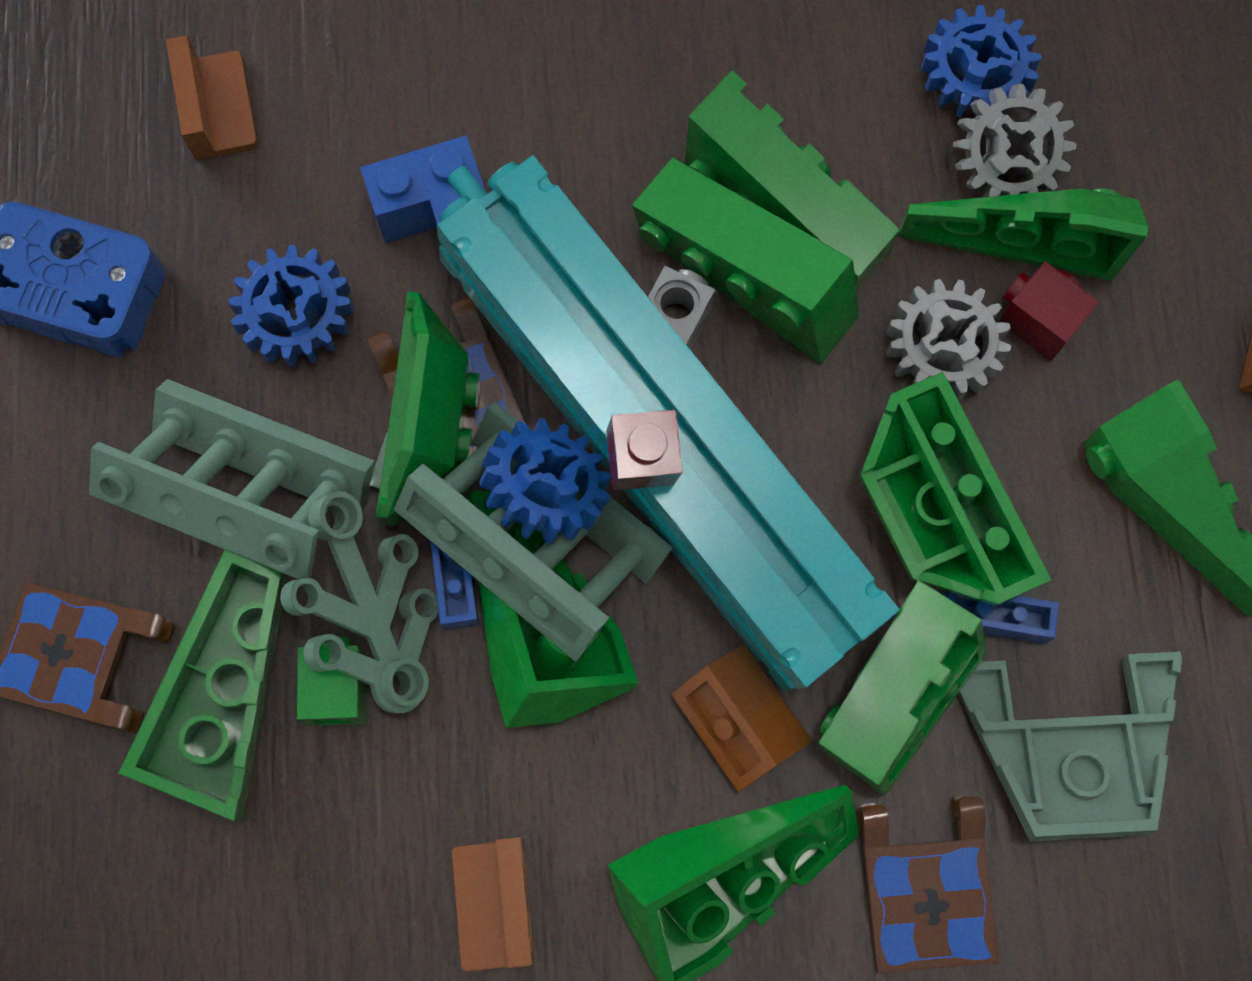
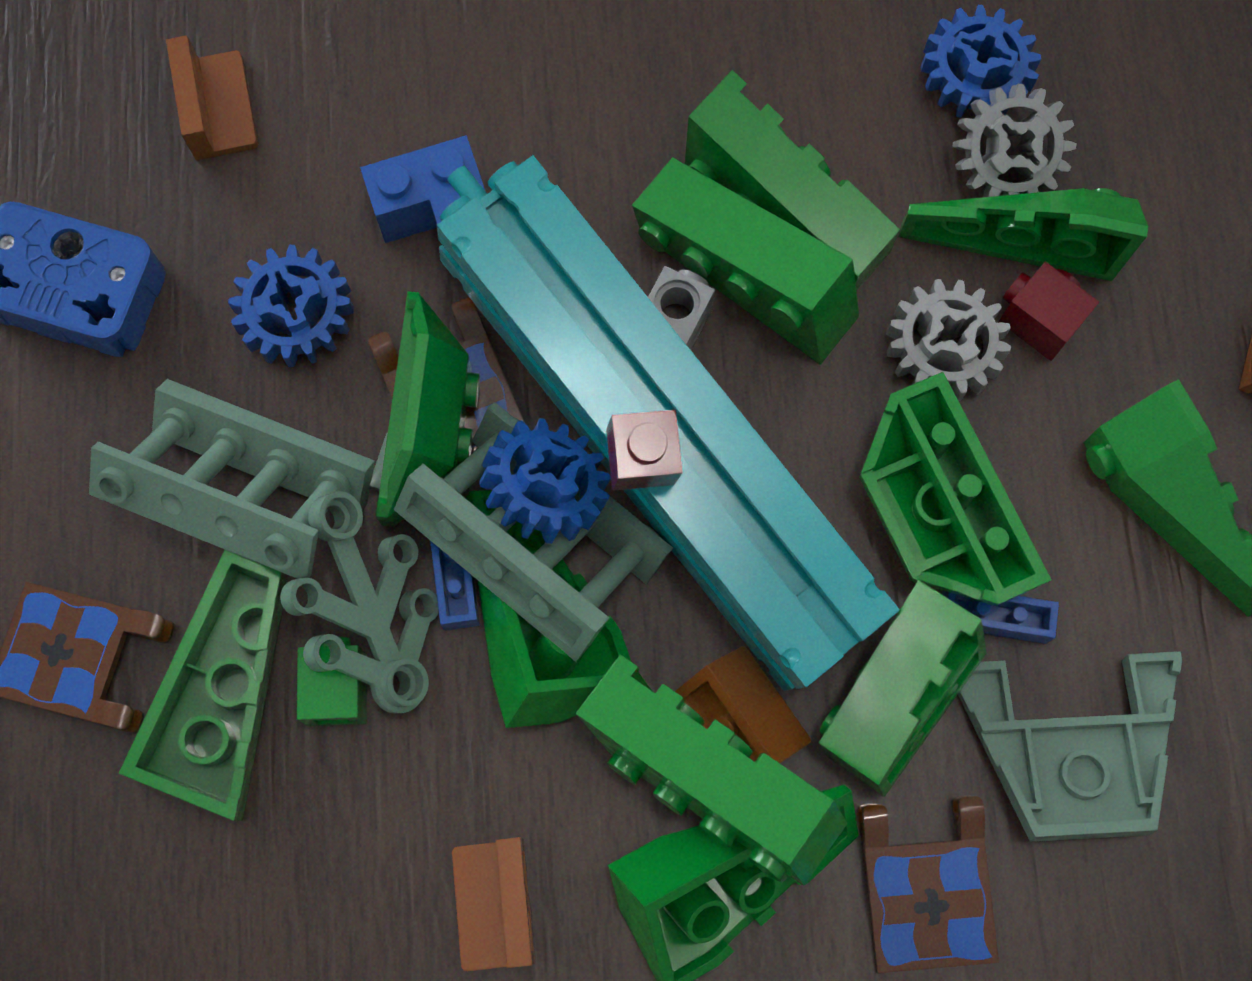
(711, 774): none -> green wedge

